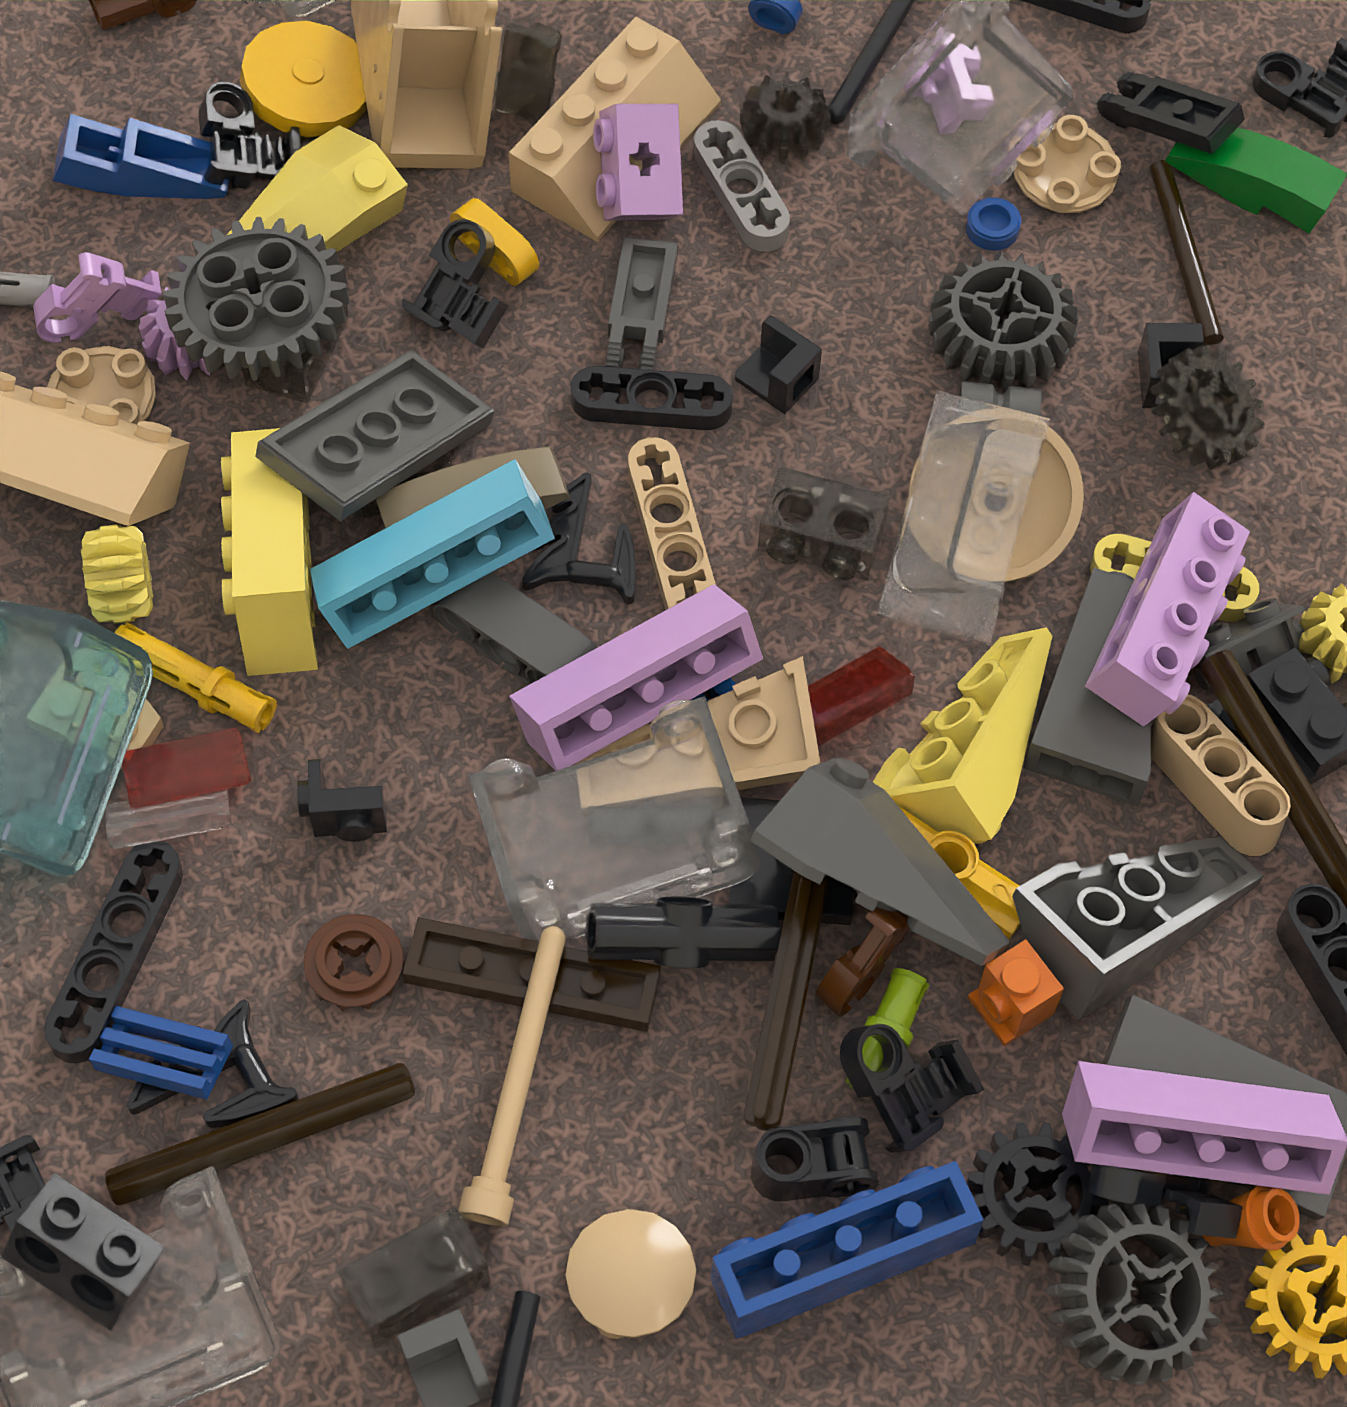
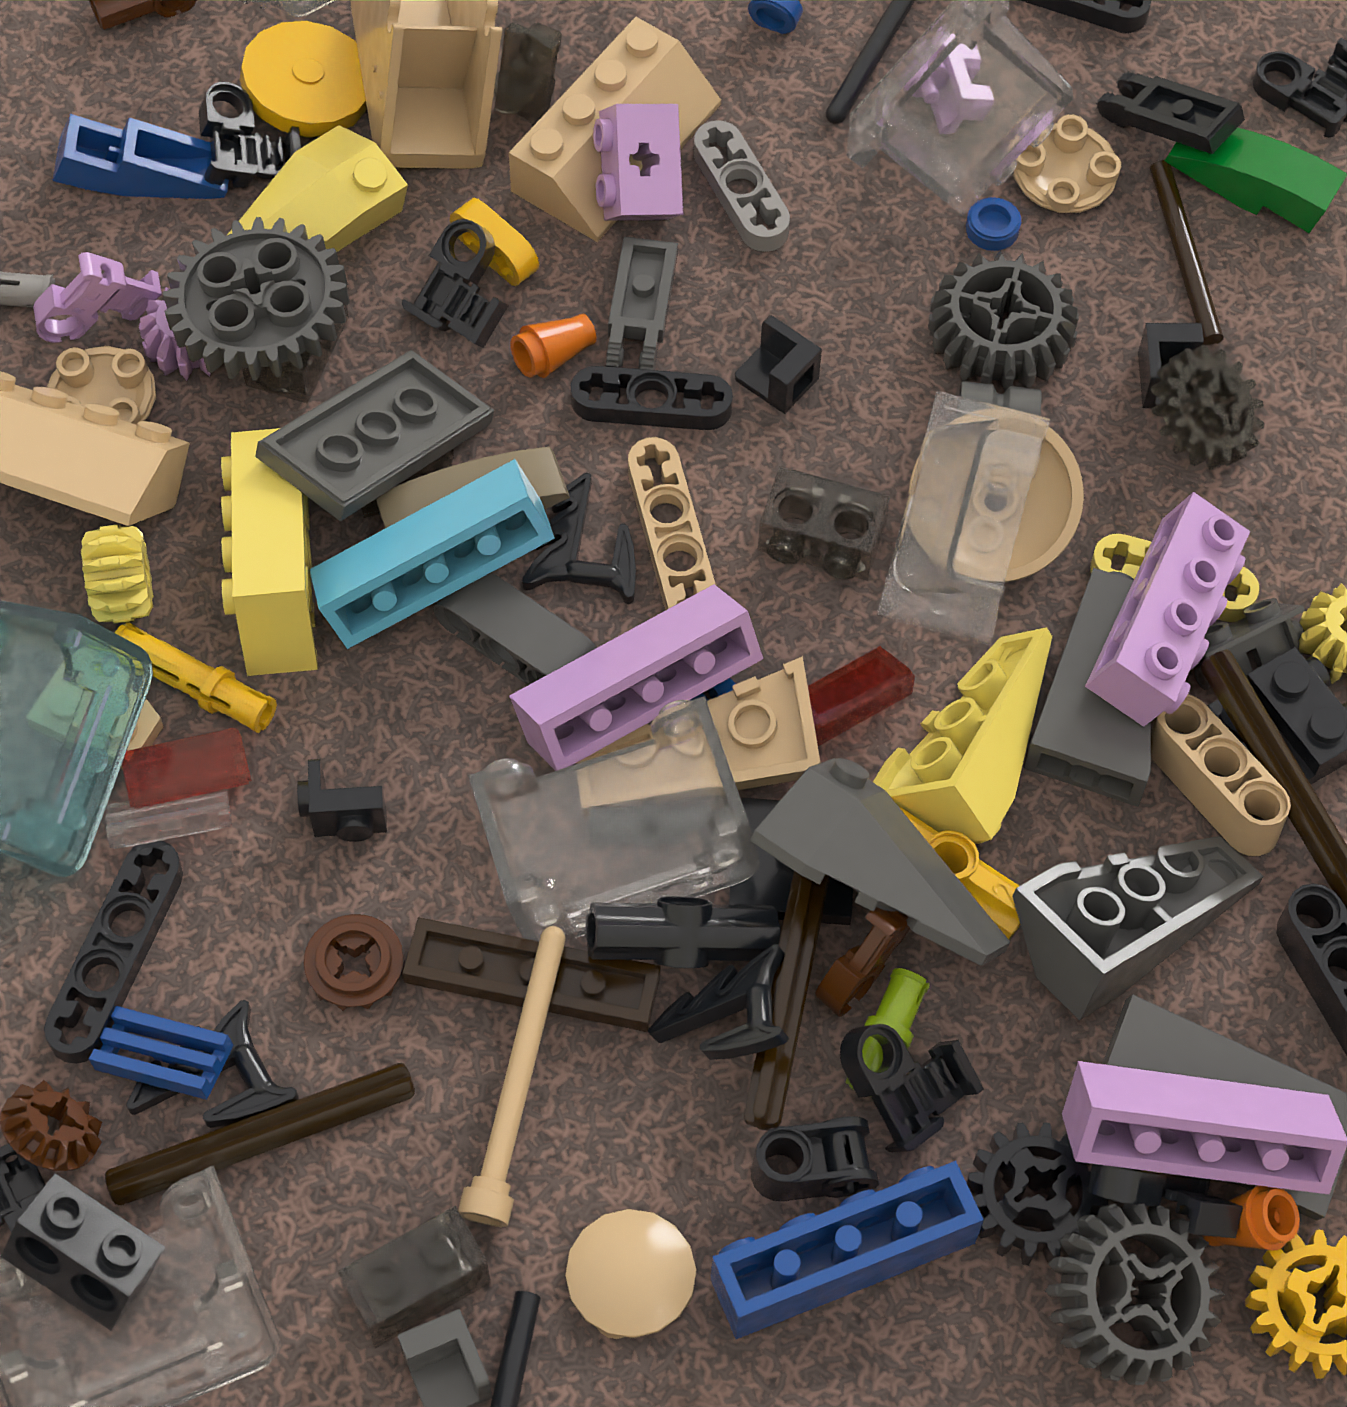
(26, 1128): none -> reddish brown gear
(550, 344): none -> orange cone
(726, 995): none -> black piece
(784, 117): clear smoke gear -> none
(1016, 993): orange brick -> none

